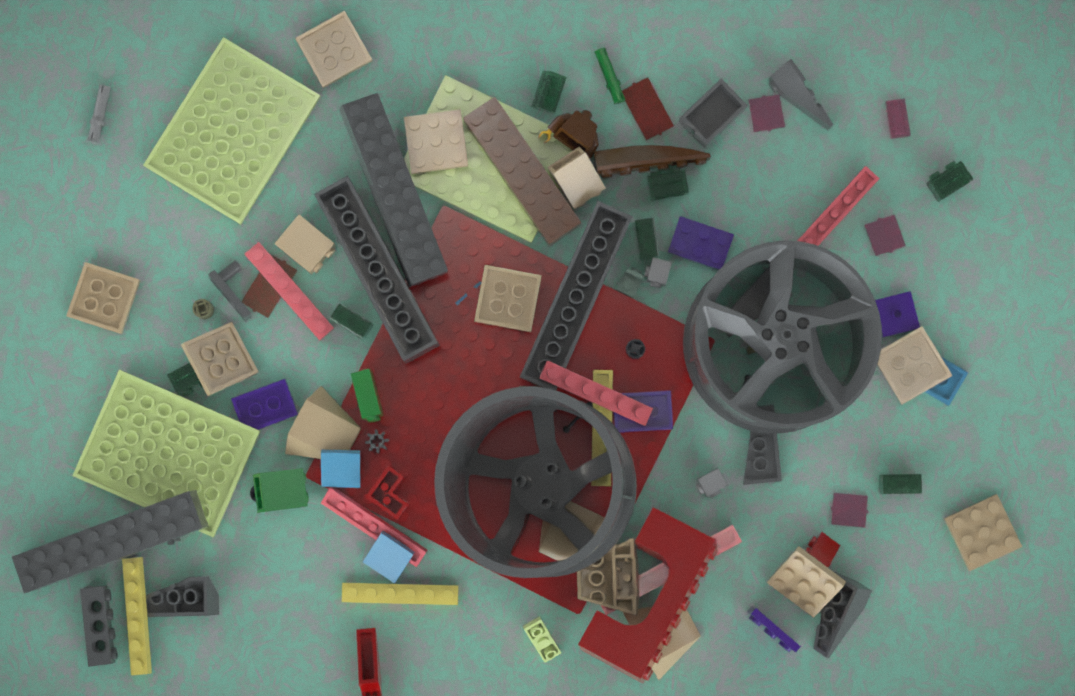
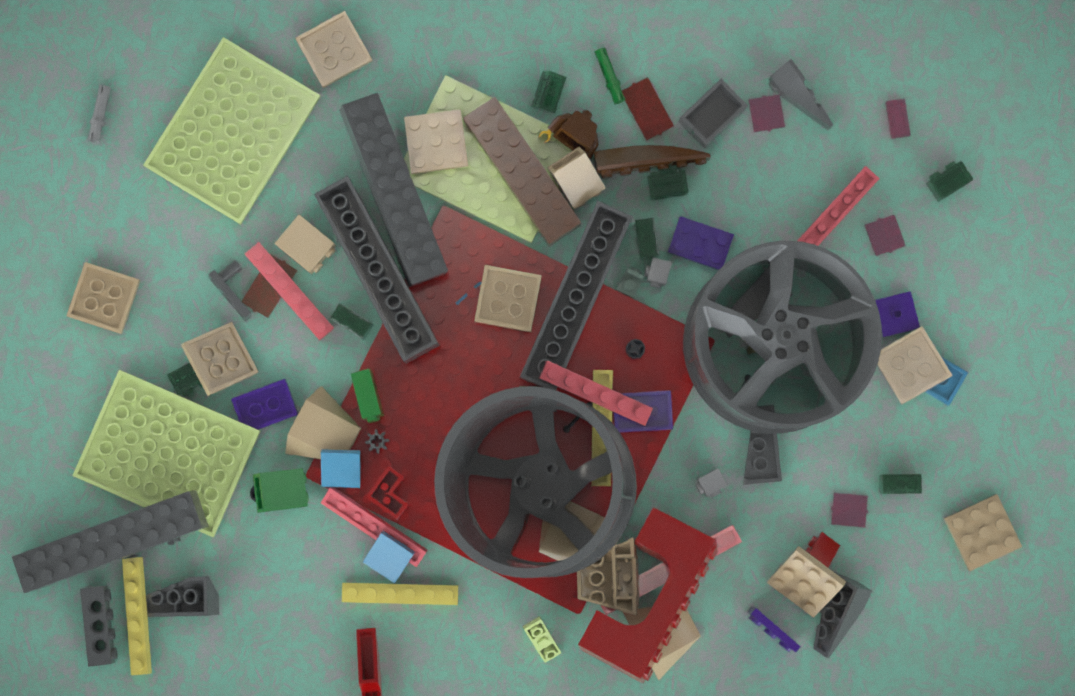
(206, 311): olive wheel -> none

